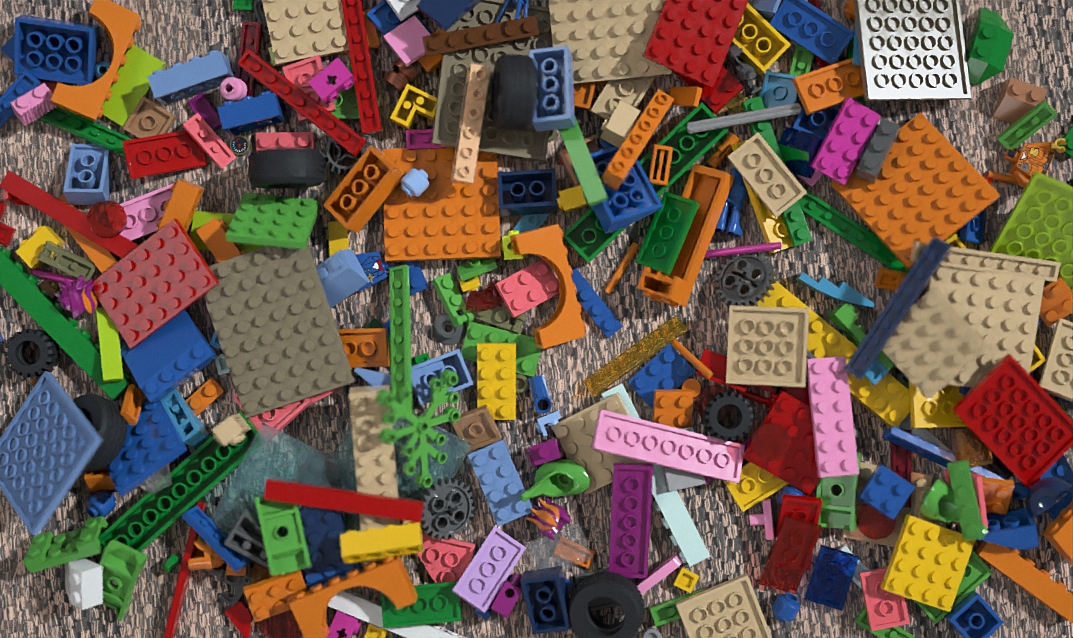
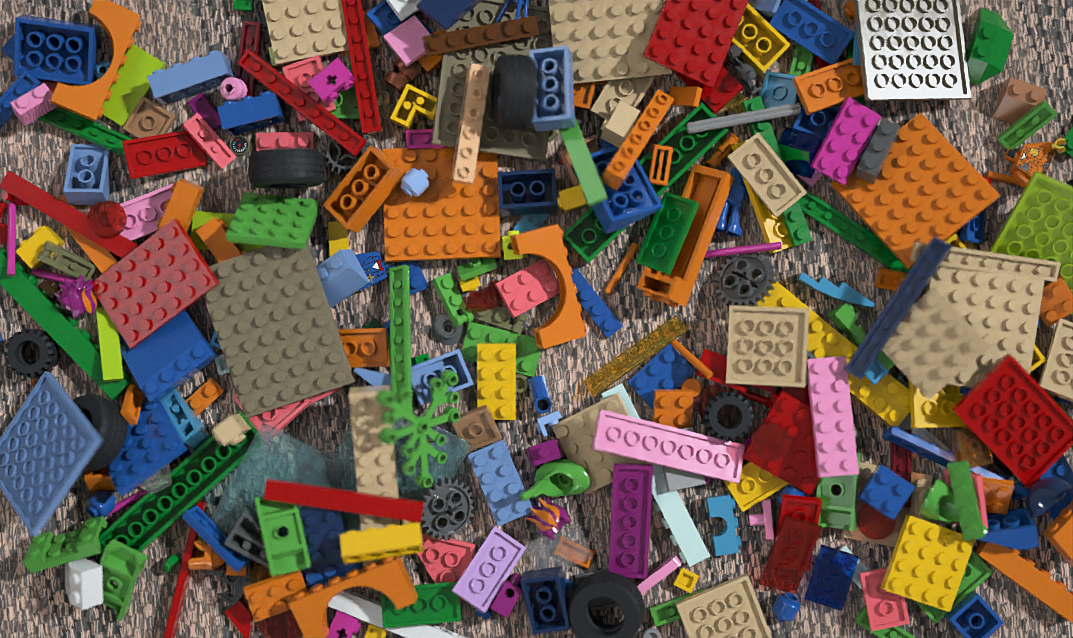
(11, 240): none -> dark pink bar
(129, 500): none -> dark pink bar
(727, 540): none -> dark azure arch

